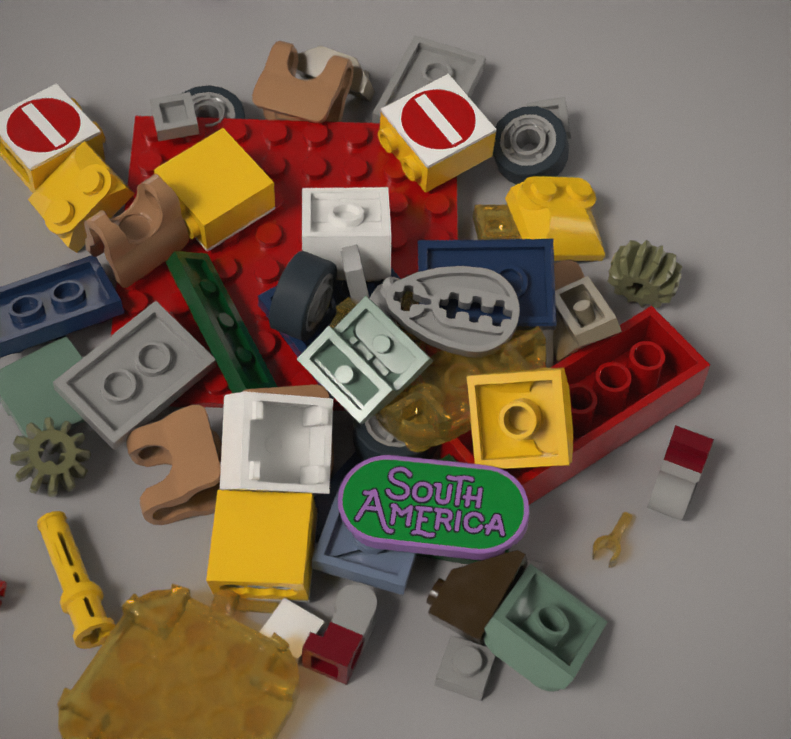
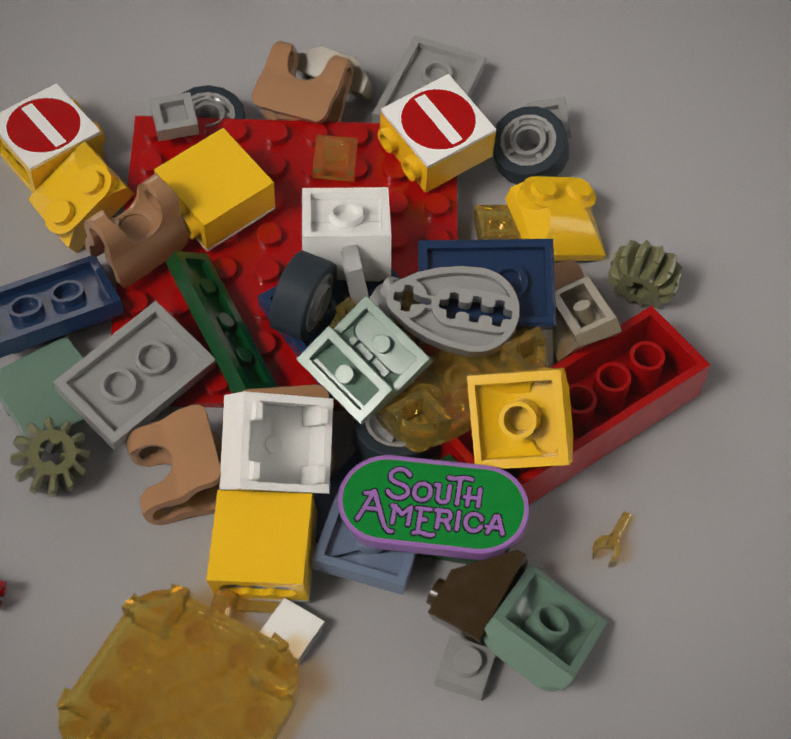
(80, 596): yellow pin -> none
(335, 158): none -> clear yellow plate
(346, 636): leg -> none
(680, 472): leg -> none

